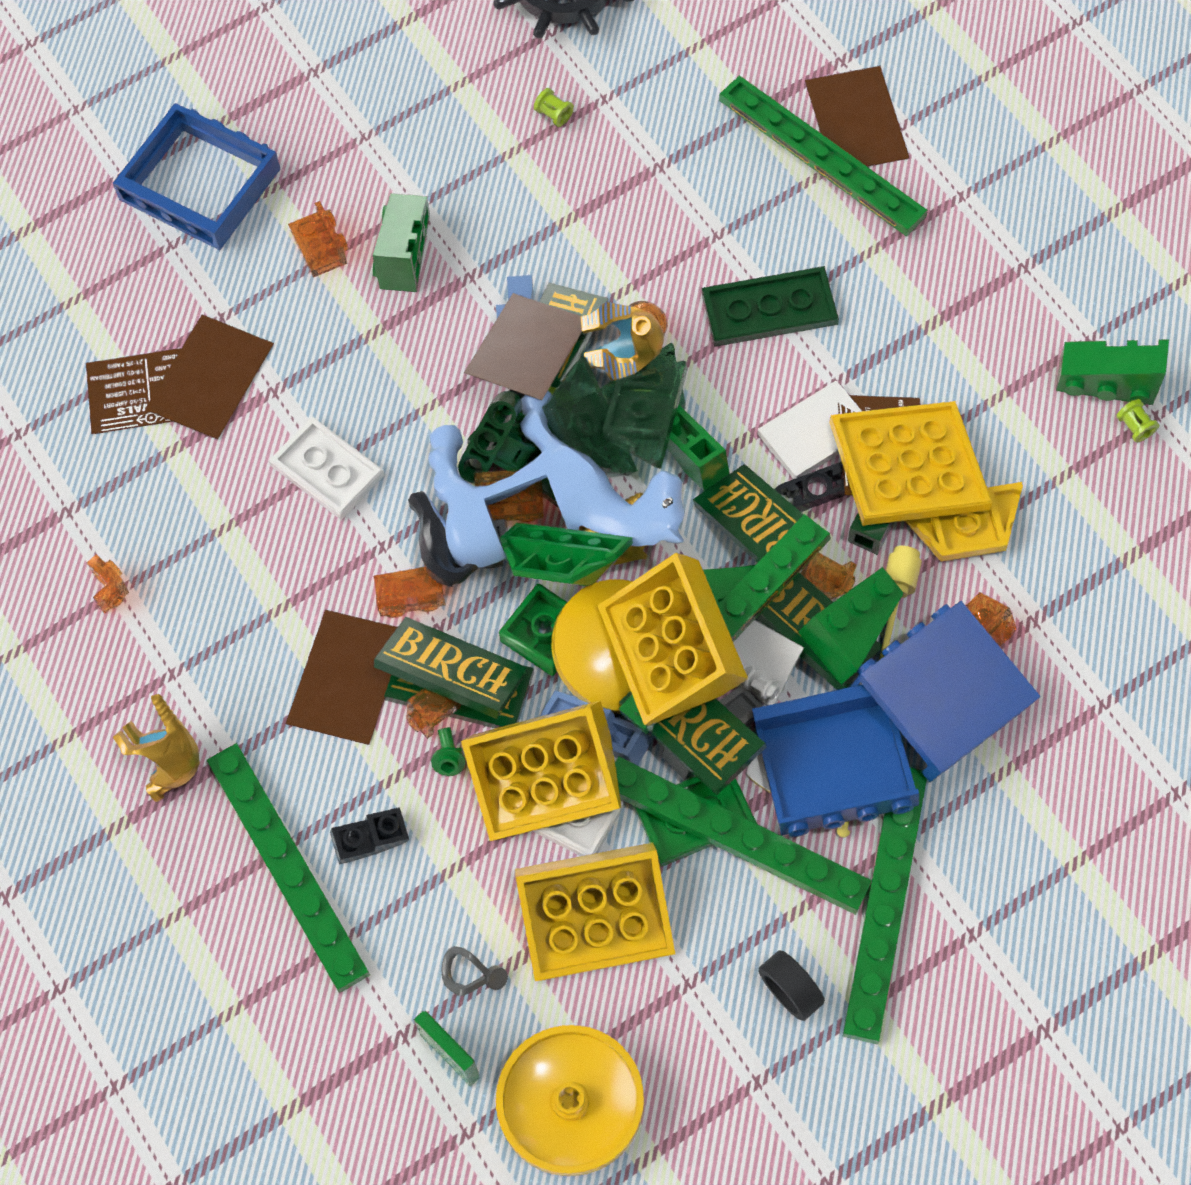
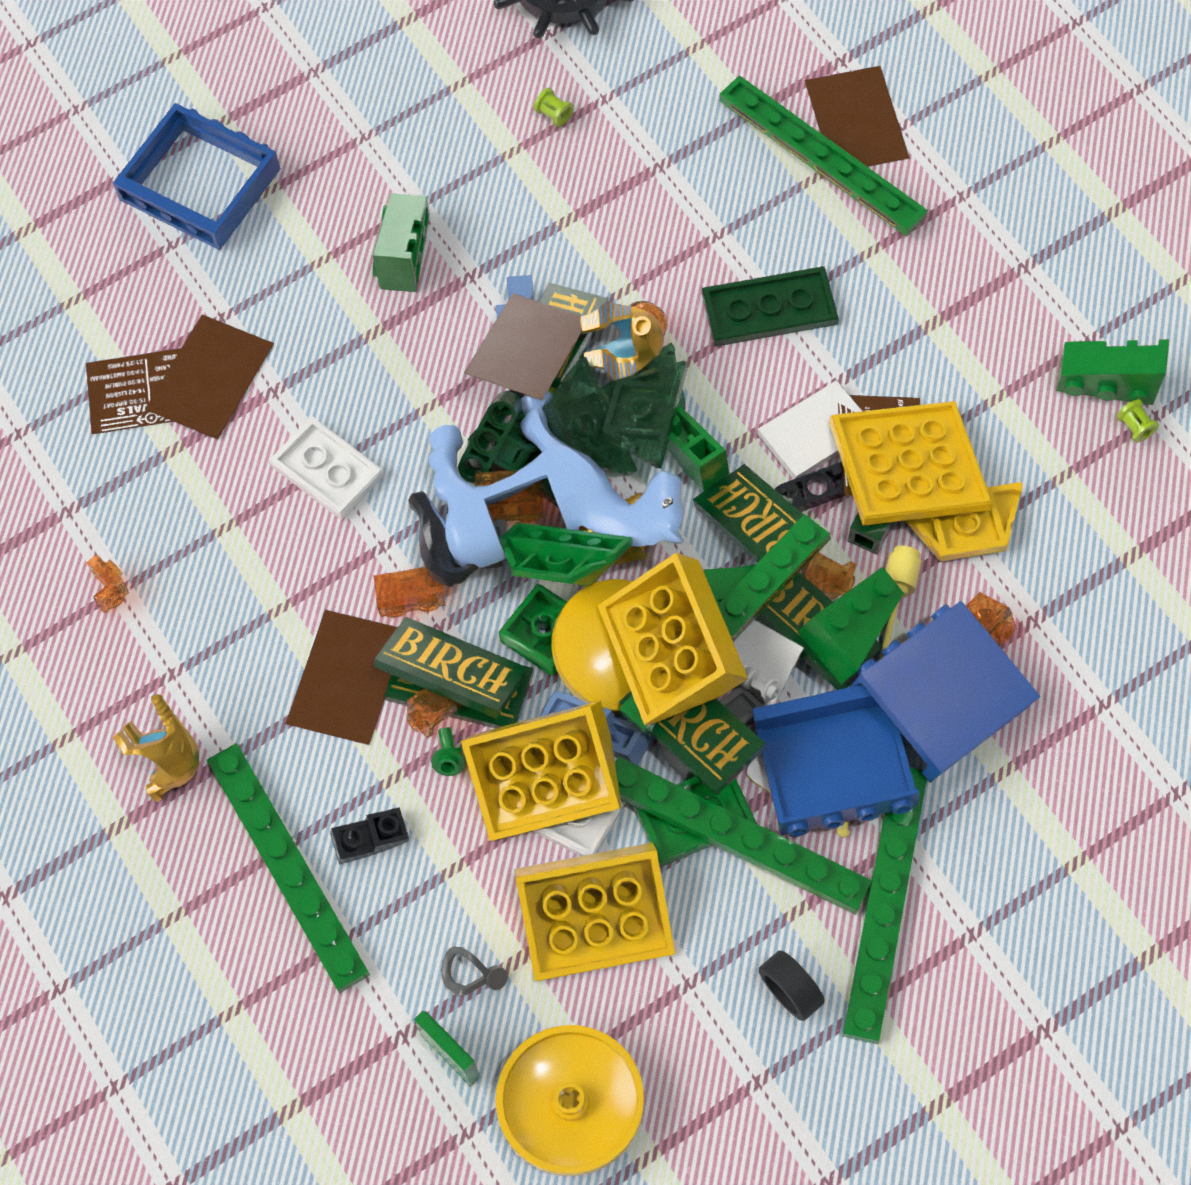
(319, 242): clear orange bracket -> none

